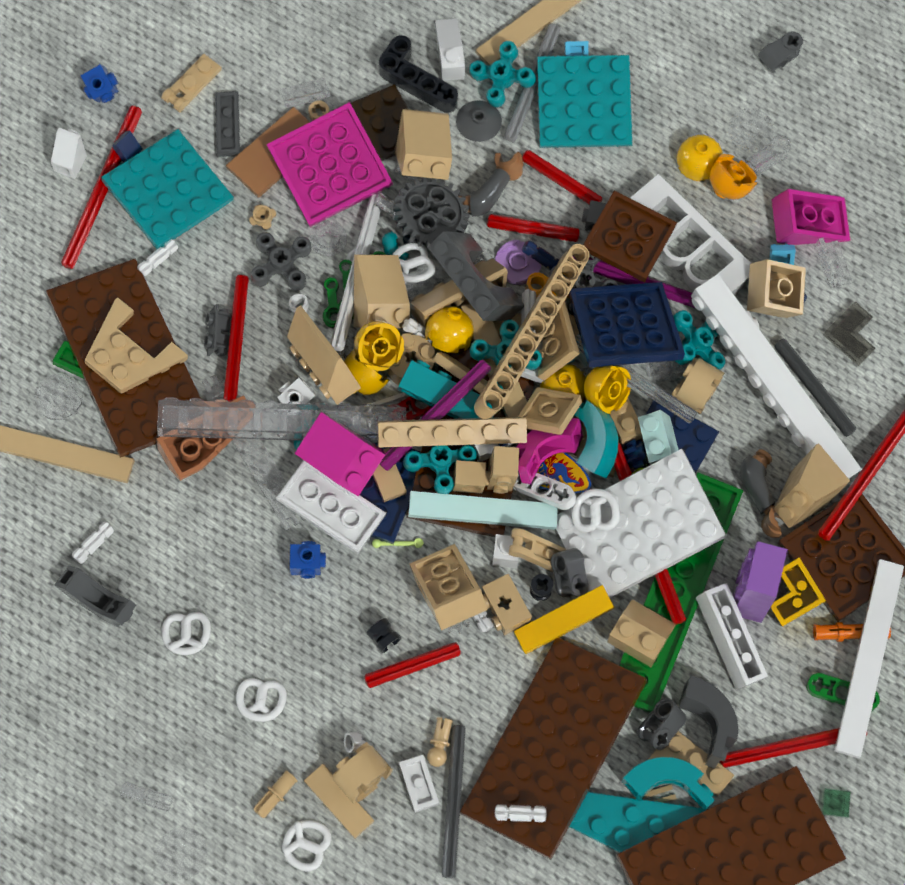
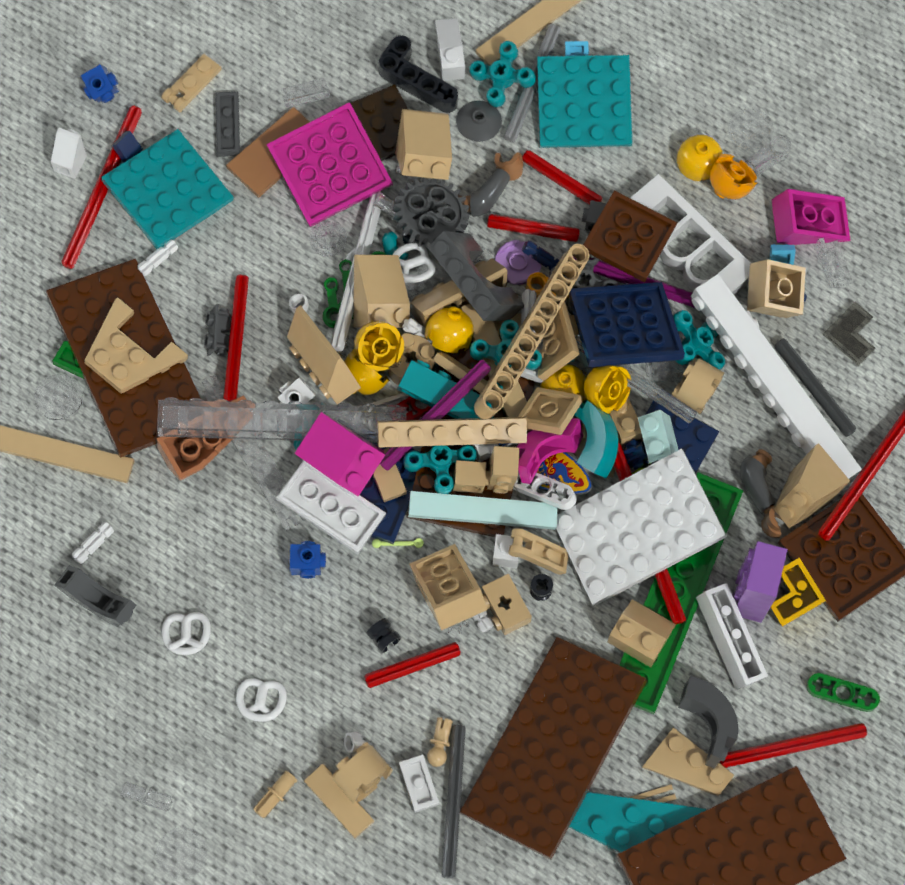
(262, 210): tan plate -> none
(285, 268): dark grey gear -> none
(305, 844): white piece -> none
(317, 104): tan bush -> none
(520, 813): white axle -> none
(564, 619): yellow tile -> none
(568, 571): dark grey piece -> none
(595, 510): white piece -> none
(664, 723): dark grey piece -> none
(668, 771): teal arch -> none
(781, 51): dark grey piece -> none
(836, 803): clear green tile -> none
(838, 631): orange pin -> none
(869, 659): white tile -> none

